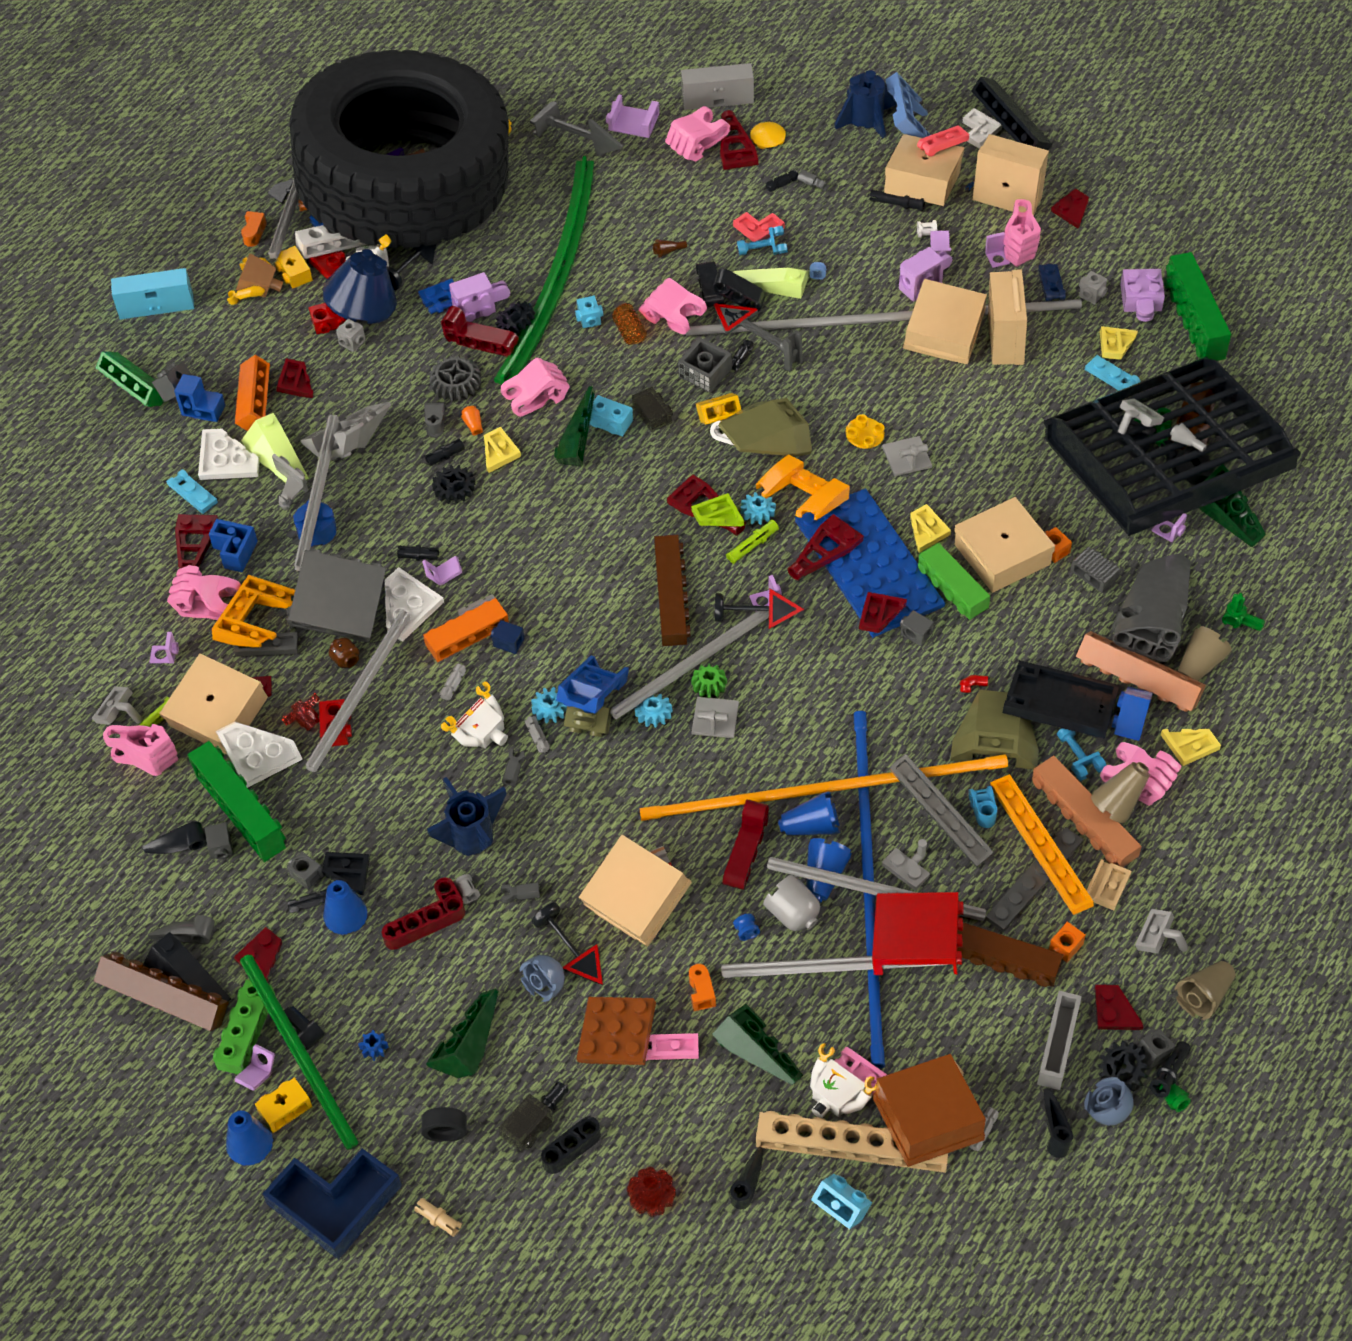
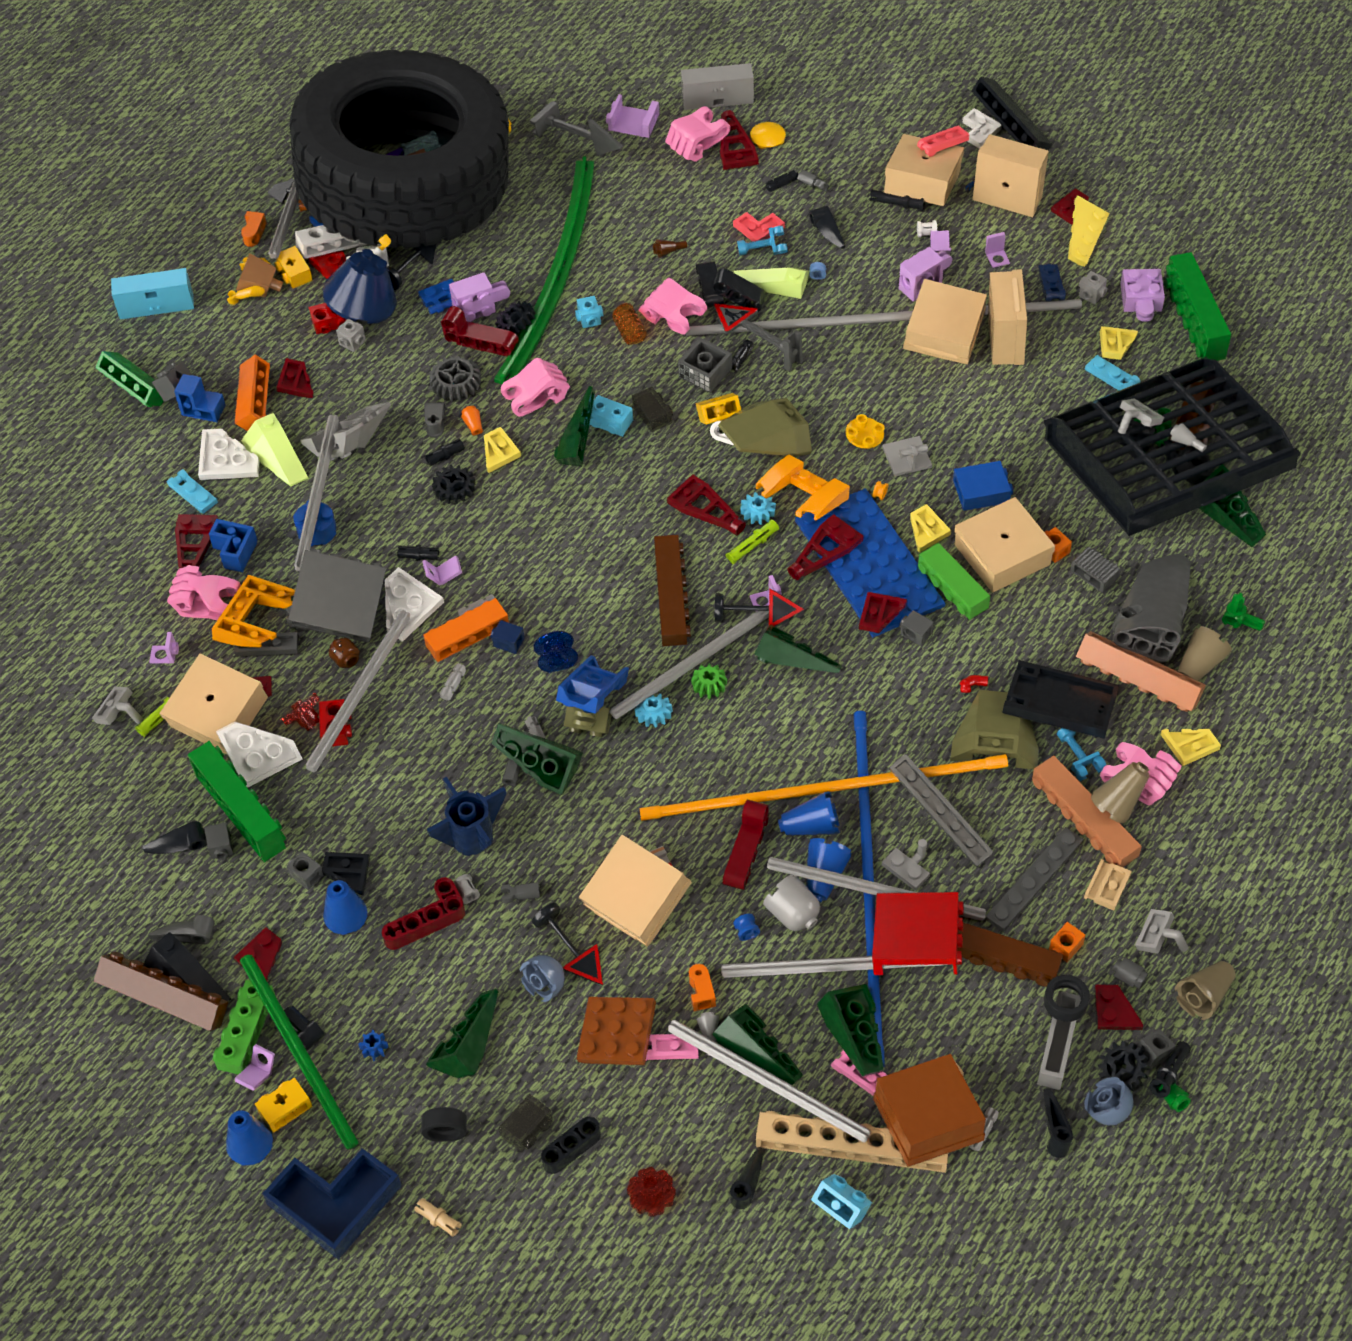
(152, 759): bright pink piece -> none
(294, 483): light grey plate -> none
(307, 901): black axle -> none
(428, 142): none -> clear light blue hinge
(480, 723): white torso -> none
(543, 759): none -> dark green wedge
(547, 707): medium azure gear -> none
(554, 1095): black pin -> none
(555, 651): none -> clear blue piece
(708, 1024): none -> light grey cone
(715, 717): light grey plate -> none
(718, 512): lime wing -> none
(770, 1081): none -> axle
(780, 649): none -> dark green wedge
(825, 223): none -> black piece
(837, 1088): white torso -> none
(852, 1022): none -> dark green wedge
(866, 103): dark blue brick -> none
(880, 490): none -> light orange bush
(907, 102): medium blue wedge -> none
(982, 485): none -> blue brick
(984, 803): dark azure piece -> none
(1021, 234): bright pink piece -> none
(1042, 845): light orange plate -> none
(1073, 983): none -> black tyre
(1085, 230): none -> light yellow wing
(1130, 972): none -> dark grey brick
(1133, 712): blue brick -> none
(1176, 529): lavender bracket -> none

